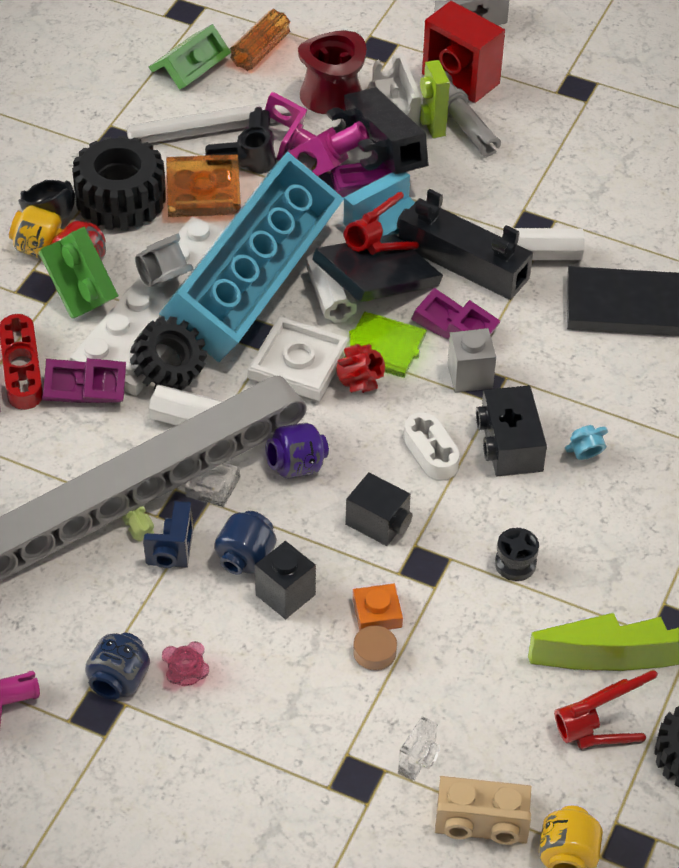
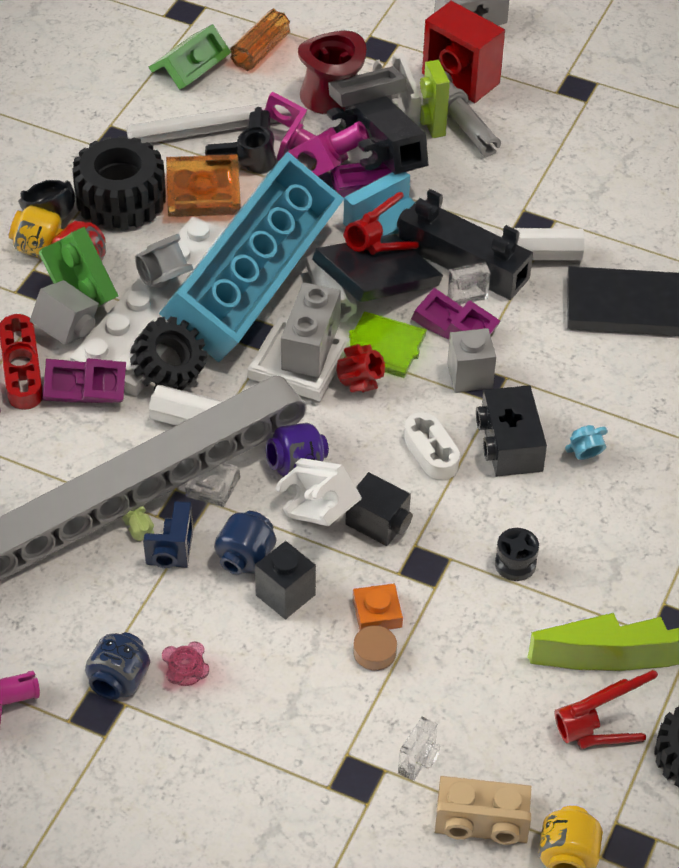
(64, 312): none -> light grey brick
(310, 330): none -> light grey brick
(322, 491): none -> white hinge
(367, 86): none -> flat silver tile
(469, 283): none -> clear plate

